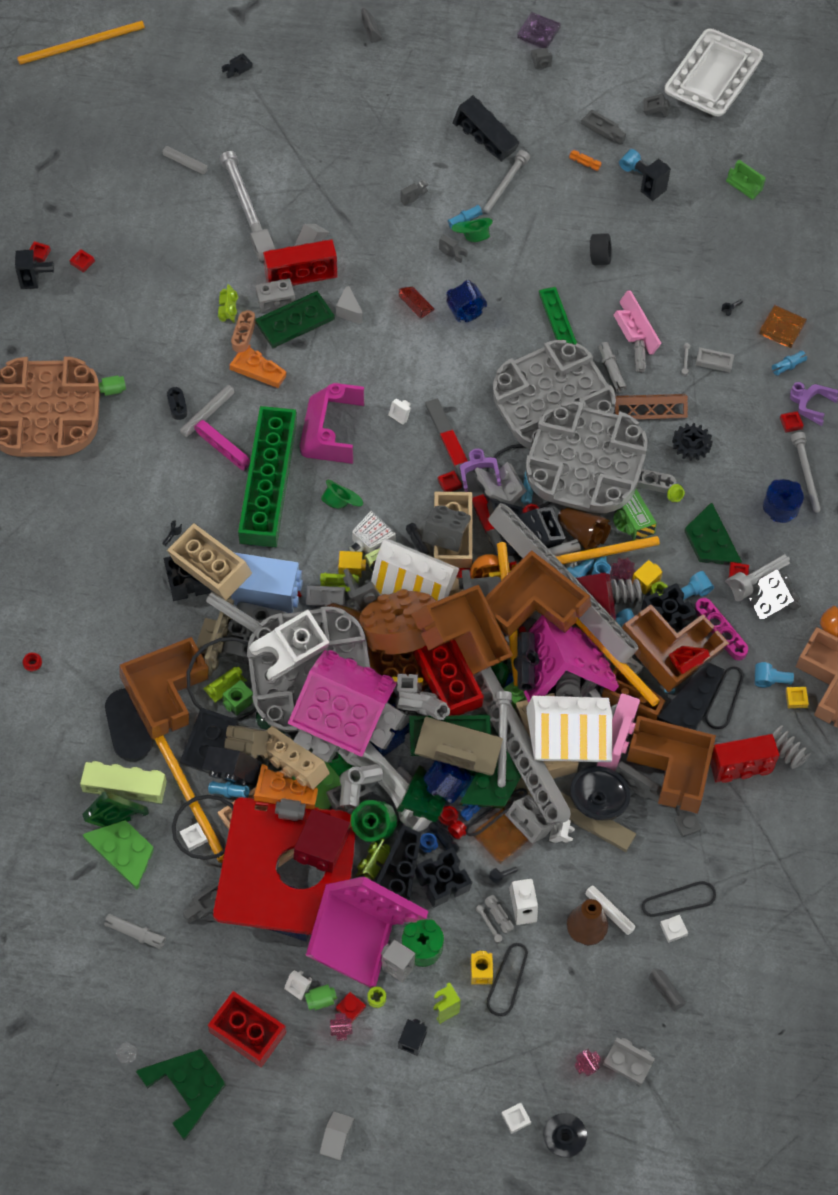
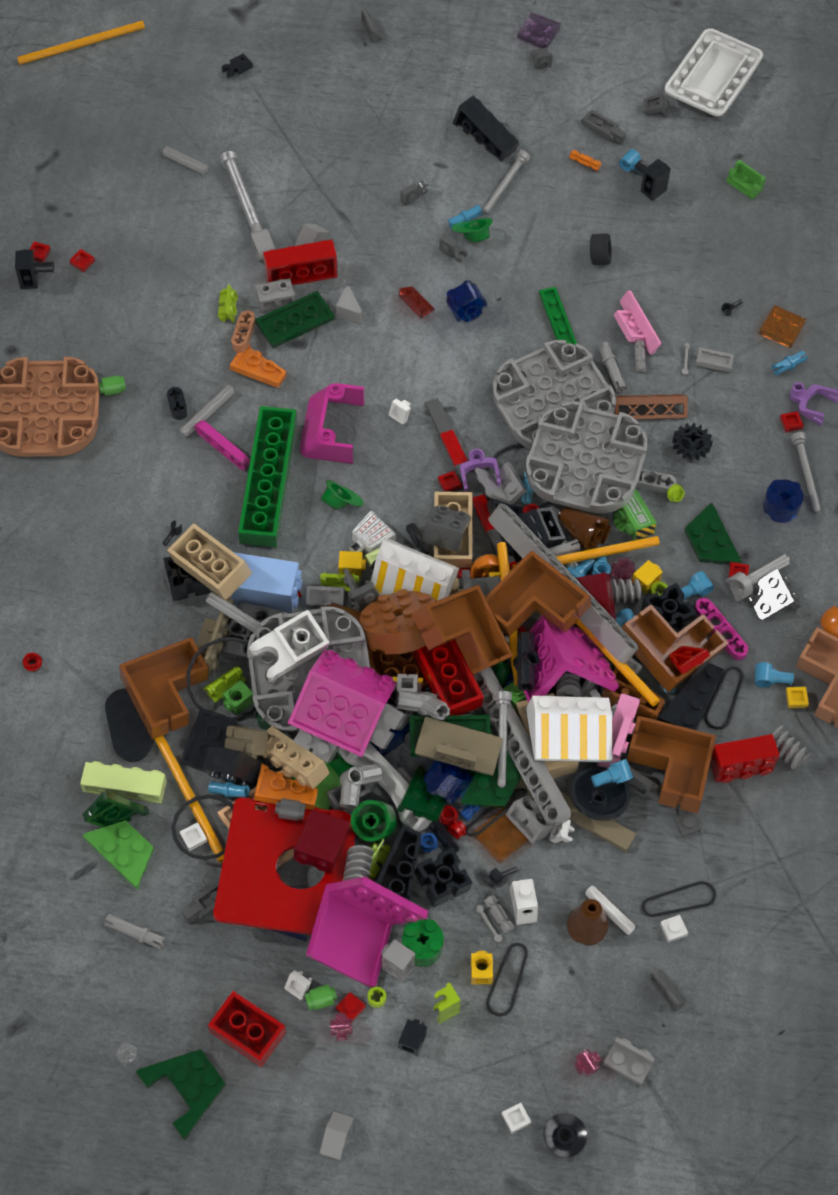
(358, 862): none -> light grey piece
(617, 772): none -> dark azure pin

